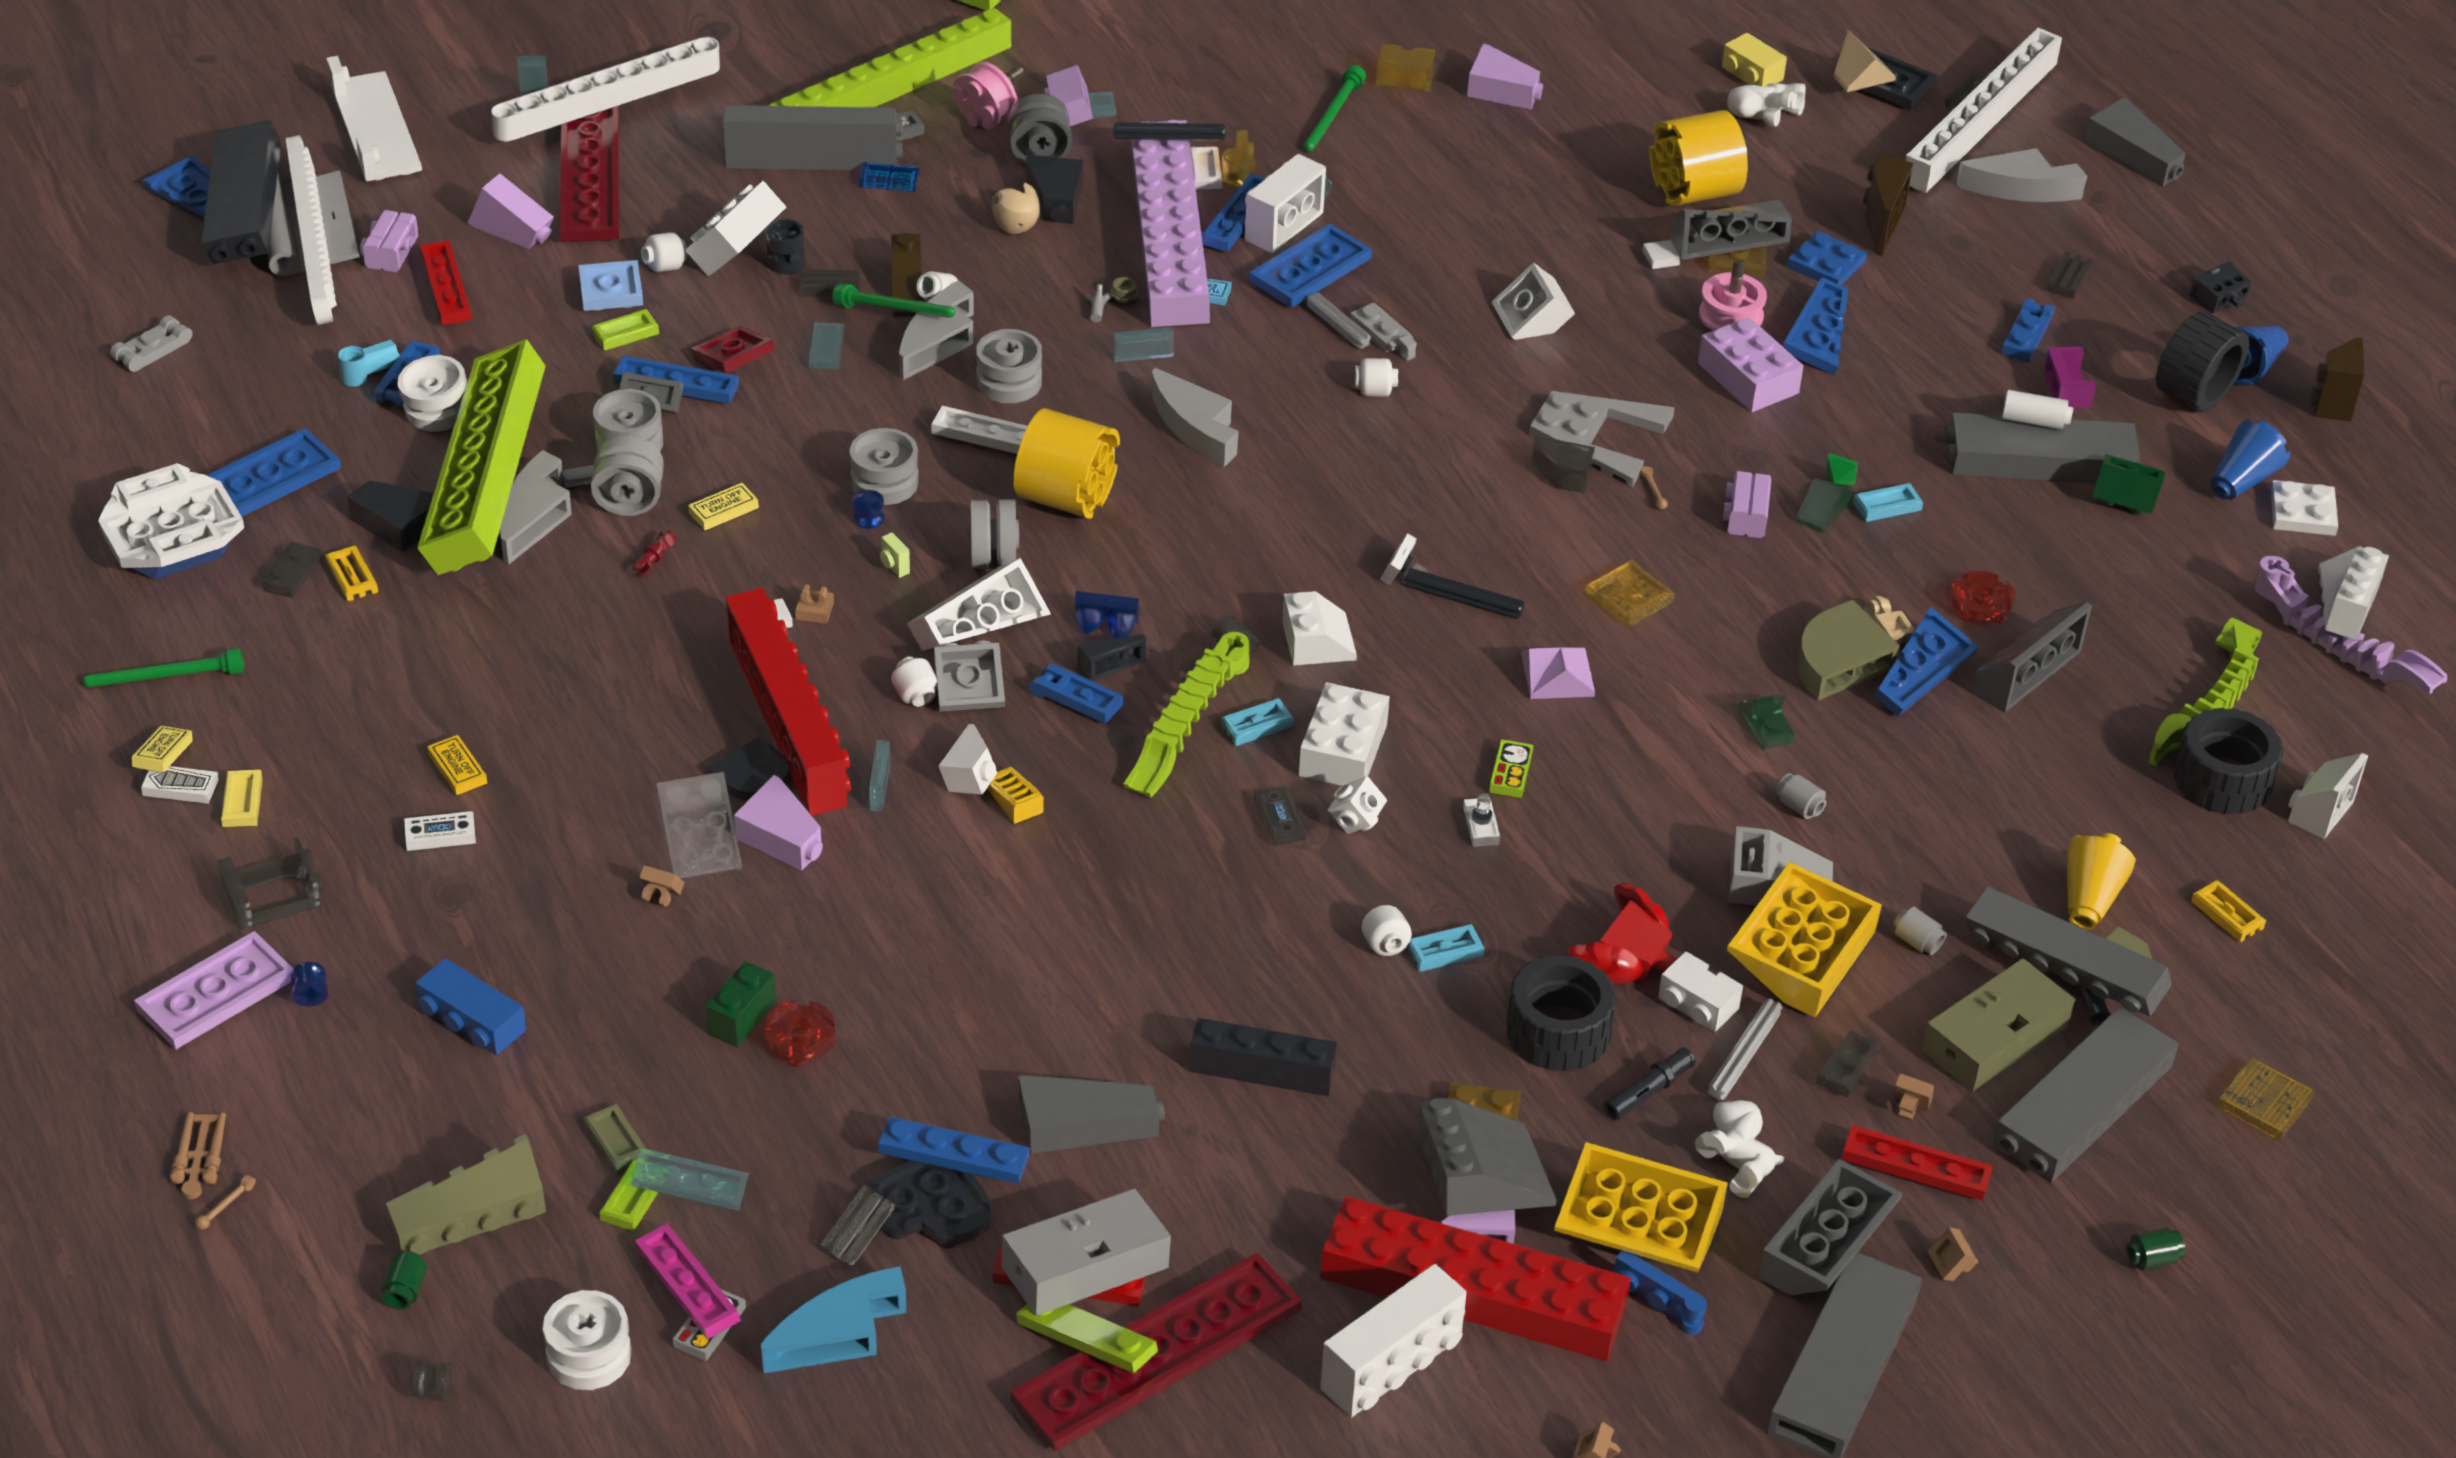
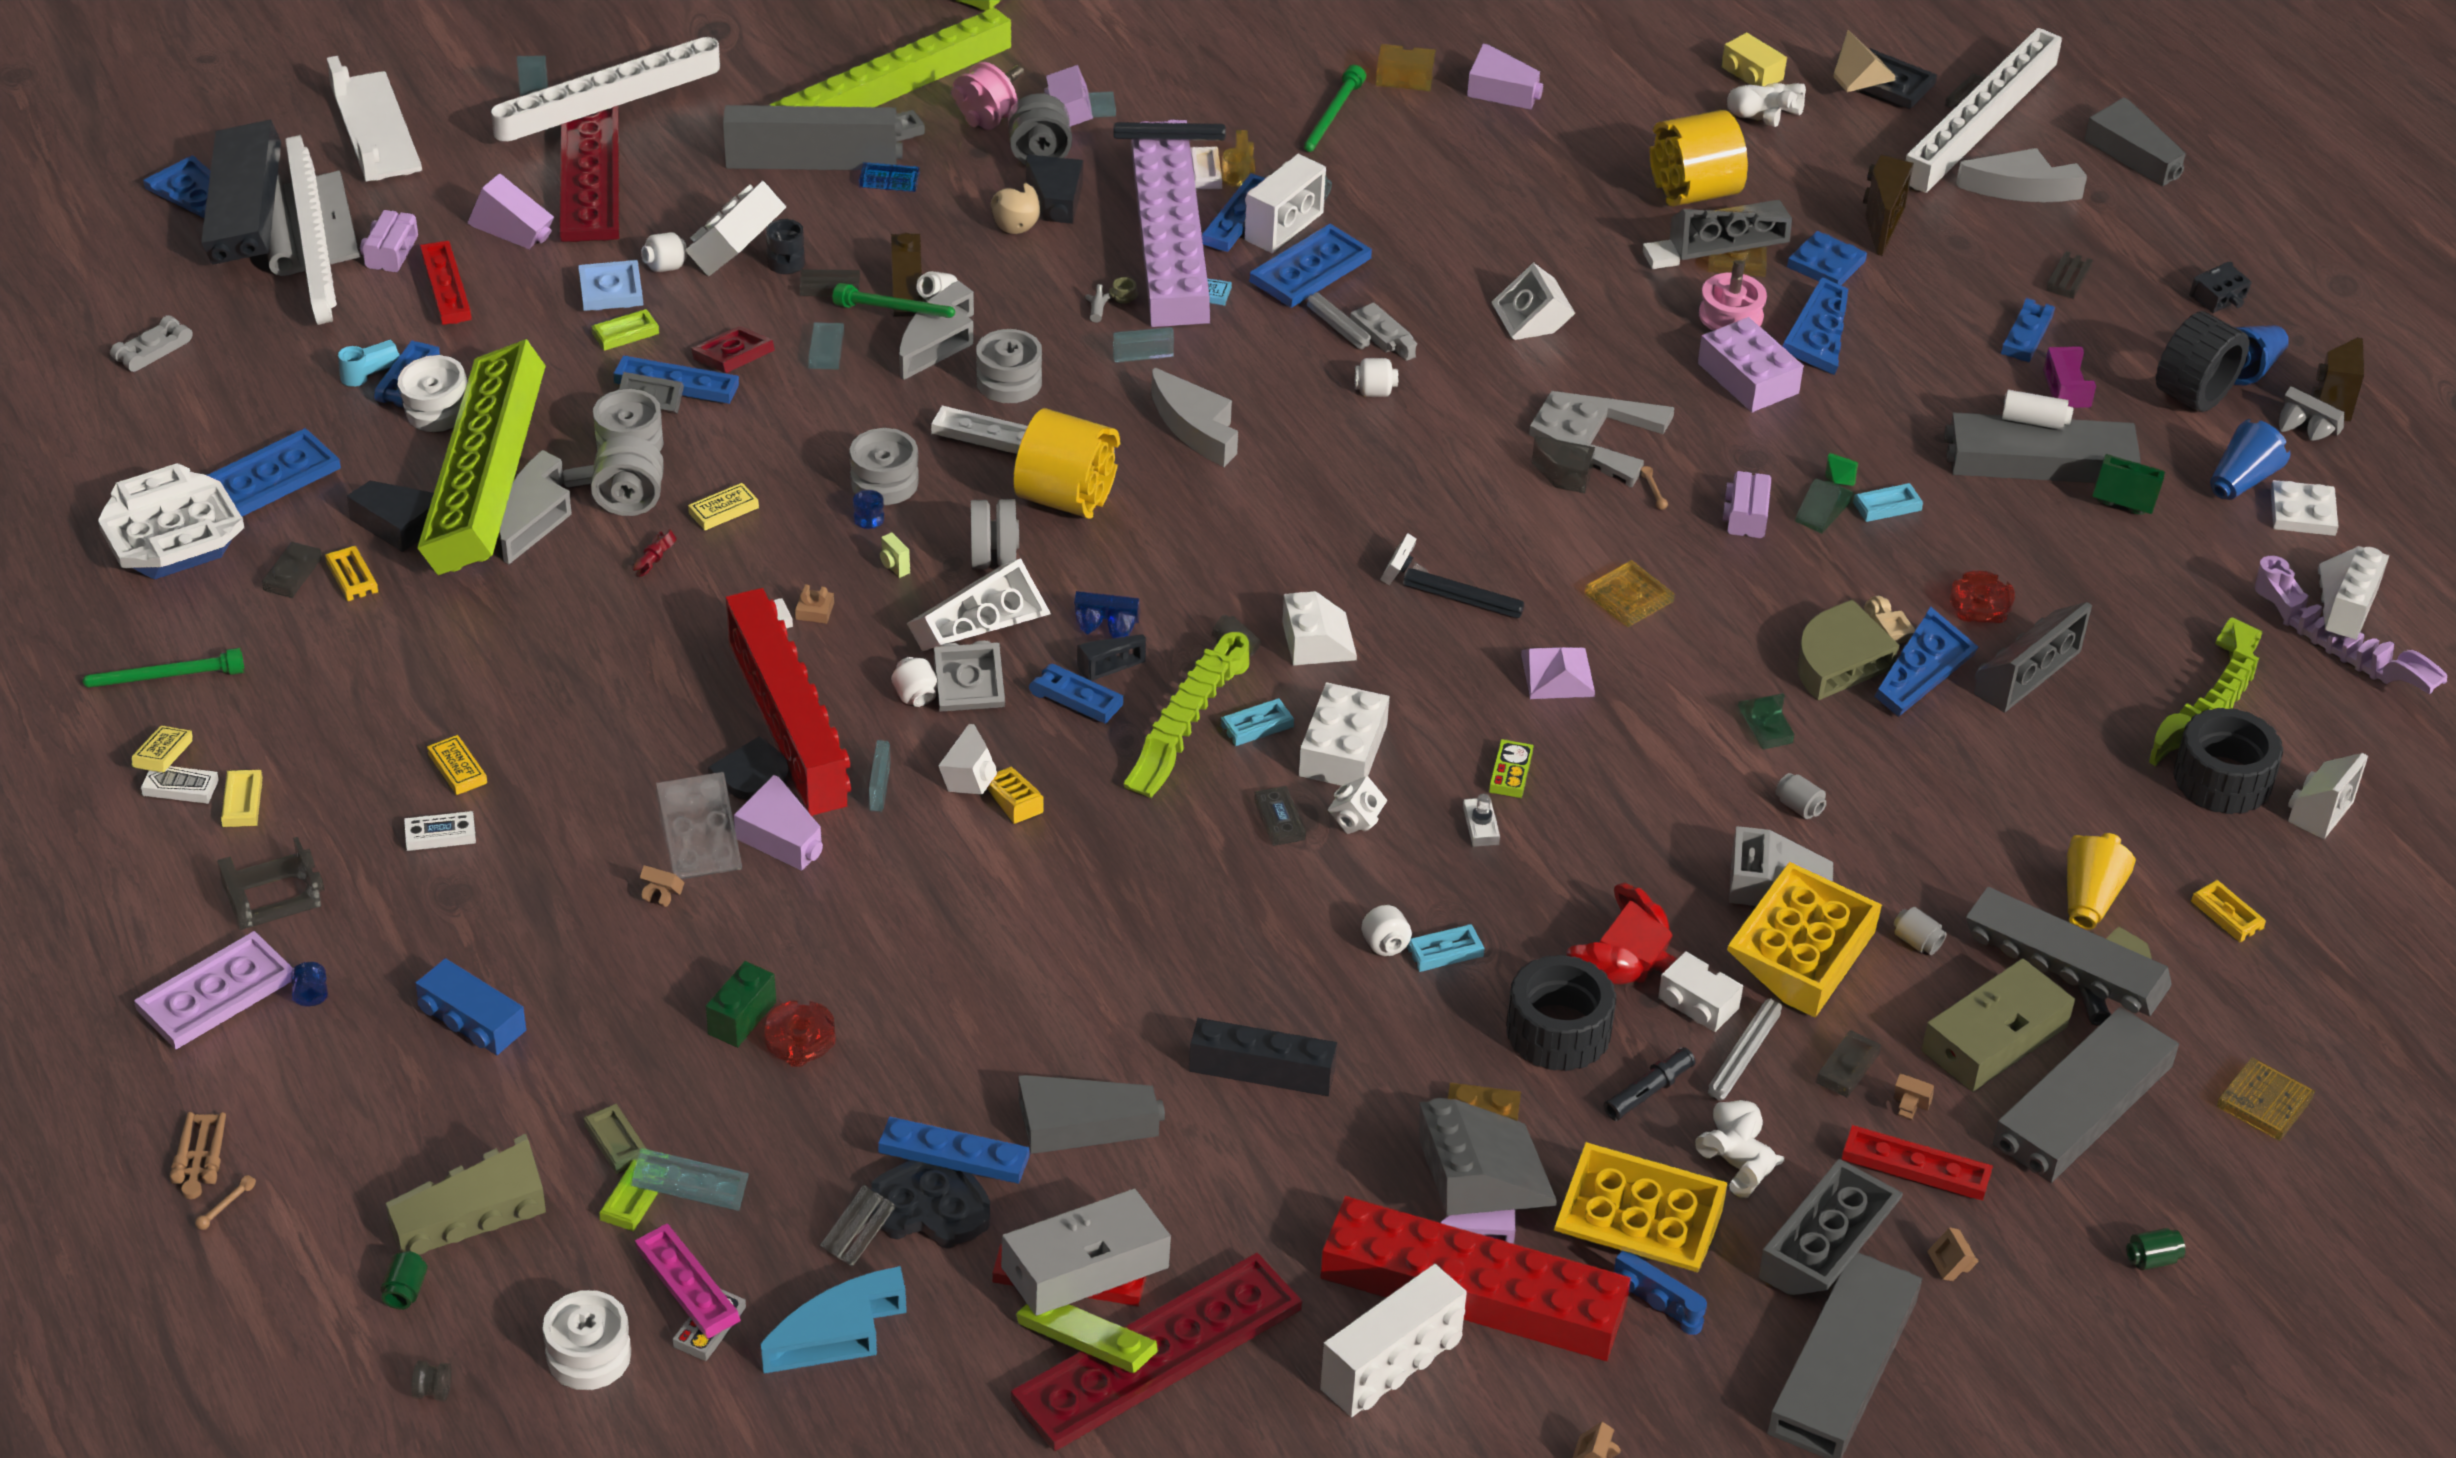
(2320, 416): none -> light grey tile

